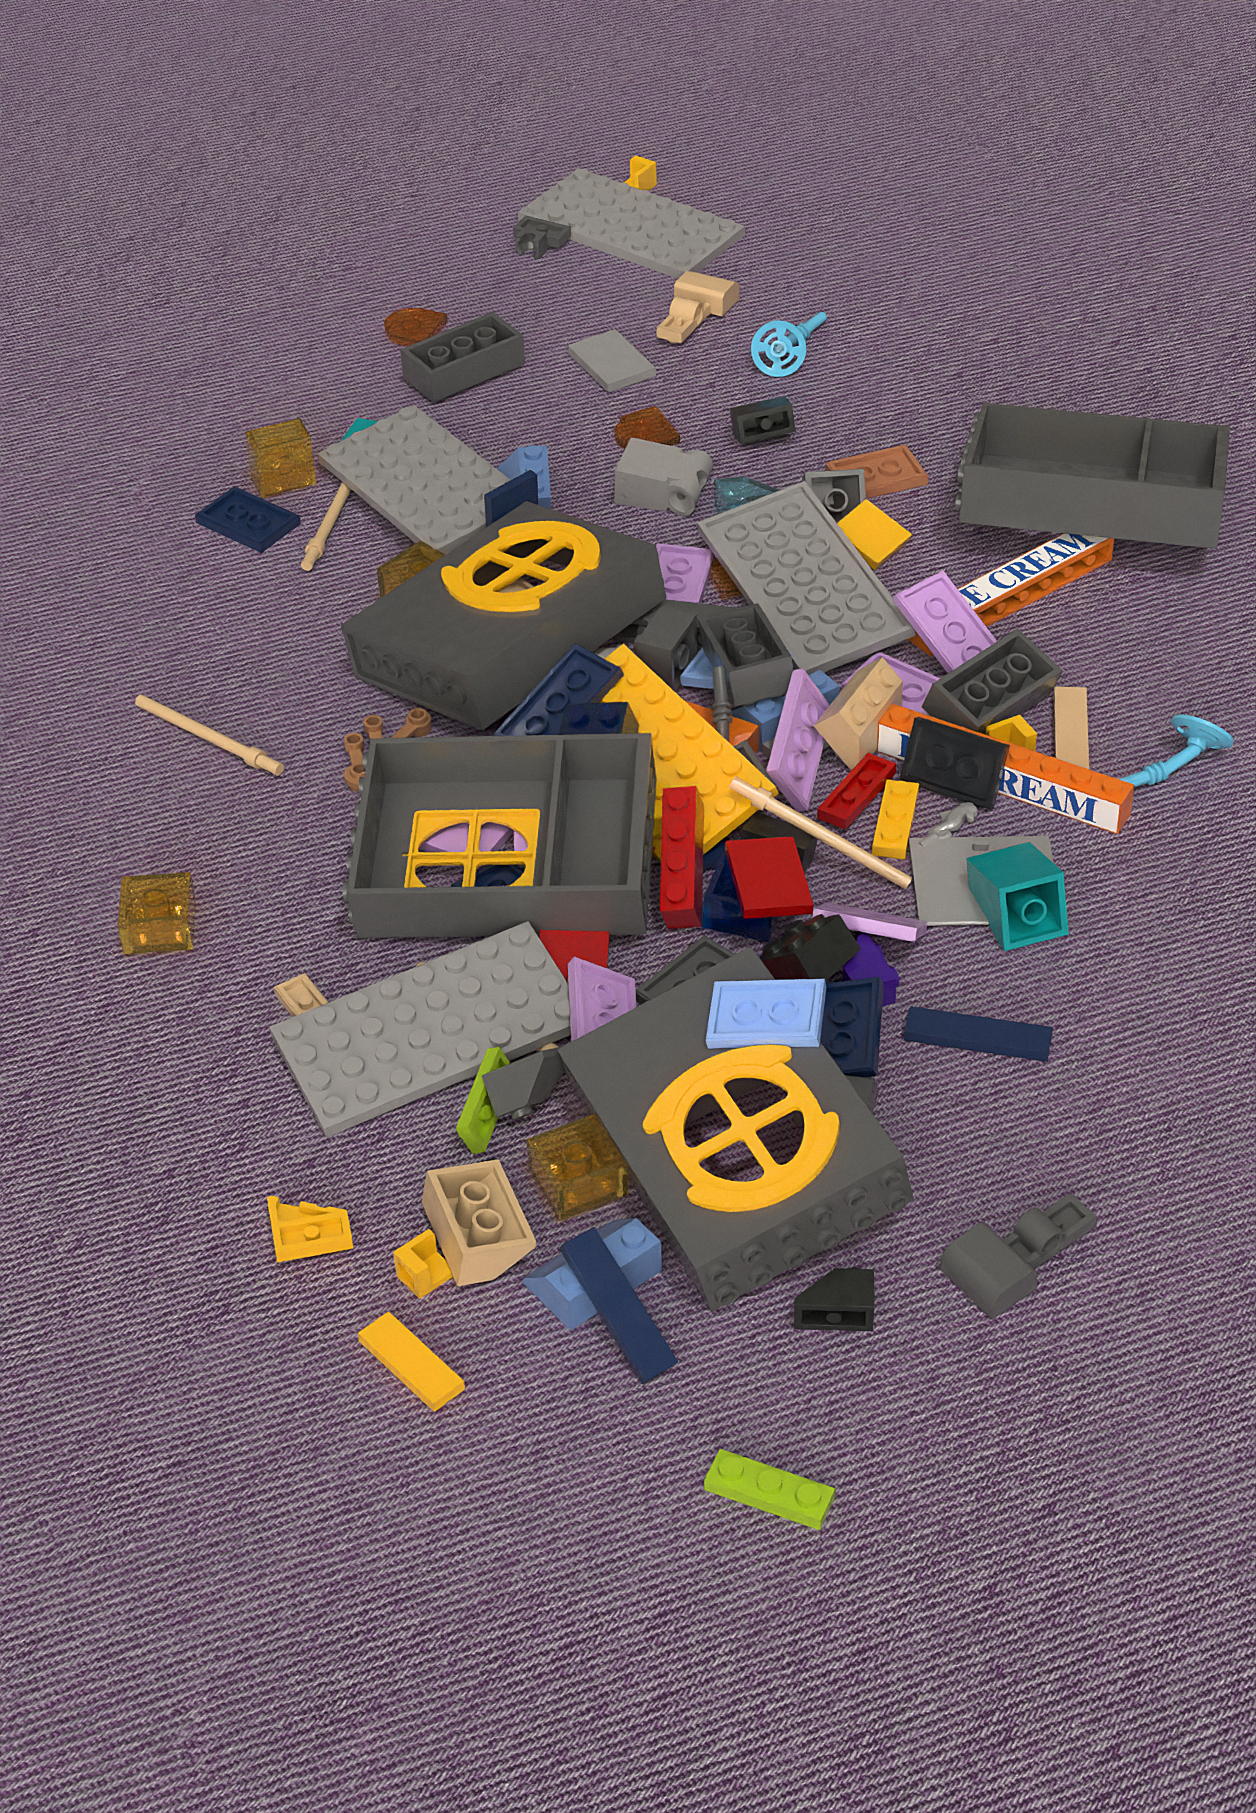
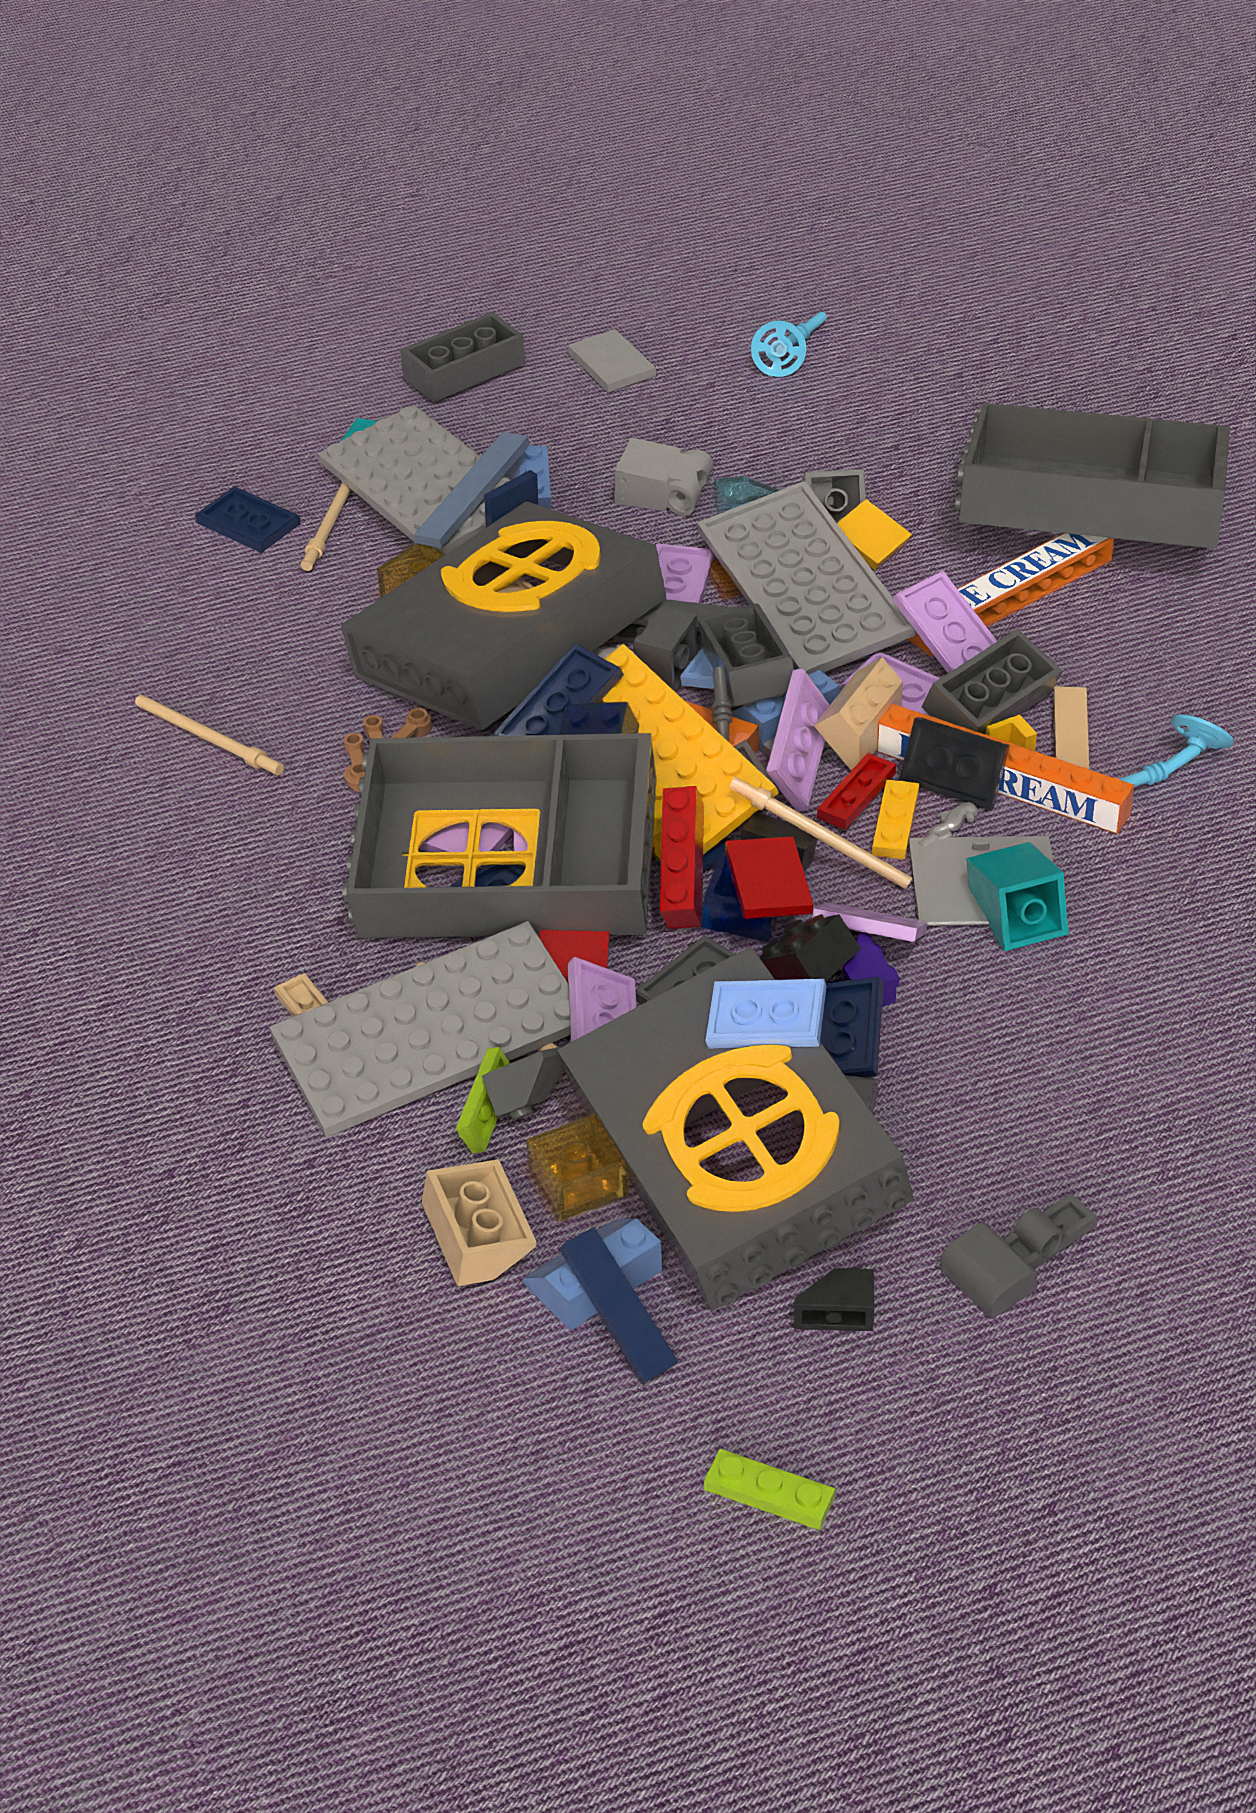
(157, 913): clear yellow brick -> none
(280, 458): clear yellow brick -> none
(308, 1229): yellow wing -> none
(411, 1361): yellow tile -> none
(413, 325): clear orange tile -> none
(421, 1265): yellow panel -> none
(471, 490): none -> sand blue tile
(537, 234): dark grey plate -> none
(635, 223): light grey plate -> none
(642, 173): yellow panel -> none
(646, 425): clear orange tile -> none
(694, 299): tan plate -> none
(762, 420): pearl dark grey brick -> none
(885, 470): nougat tile -> none
(978, 1033): dark blue tile -> none

